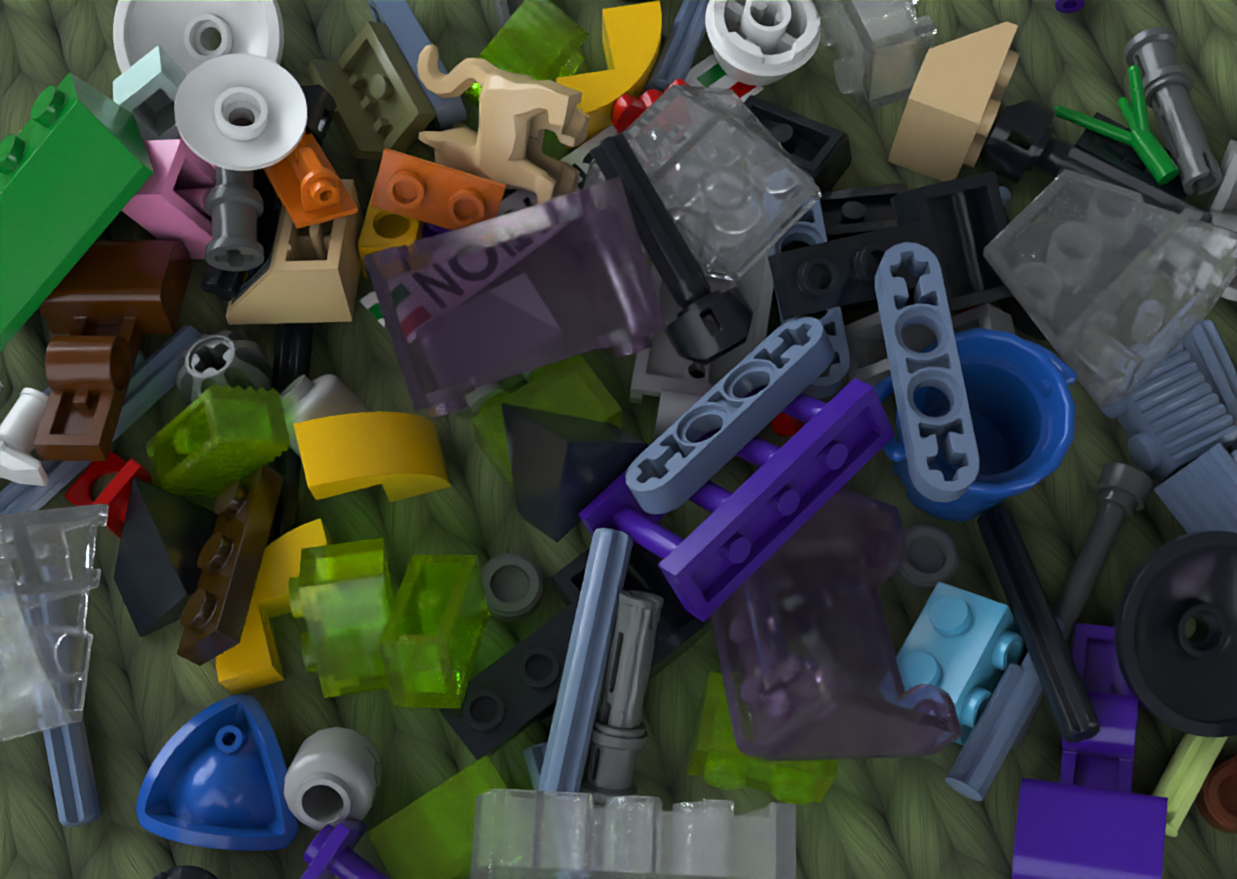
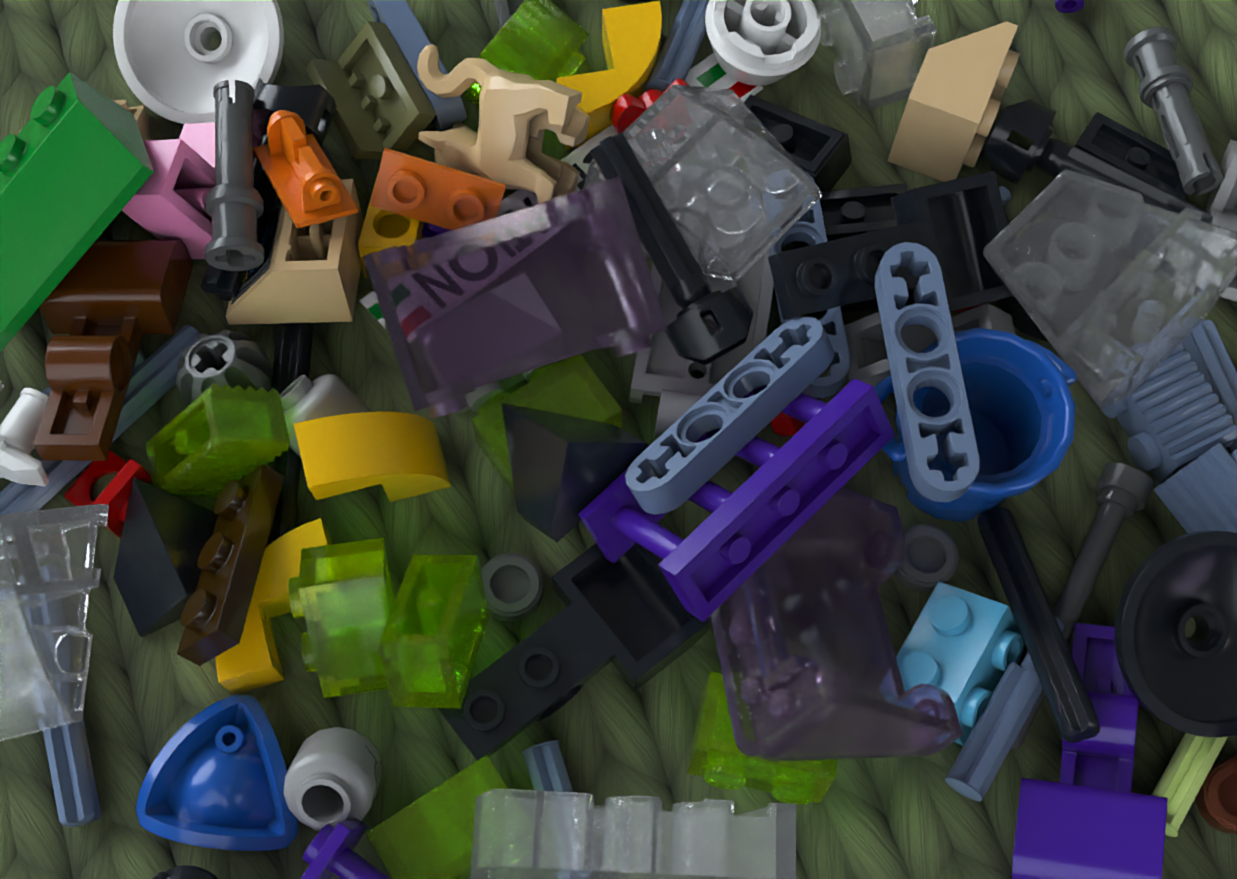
(150, 93): light aqua brick -> none
(237, 88): white dish -> none
(586, 661): sand blue axle -> none
(618, 726): dark grey pin -> none
(1140, 138): green plant -> none

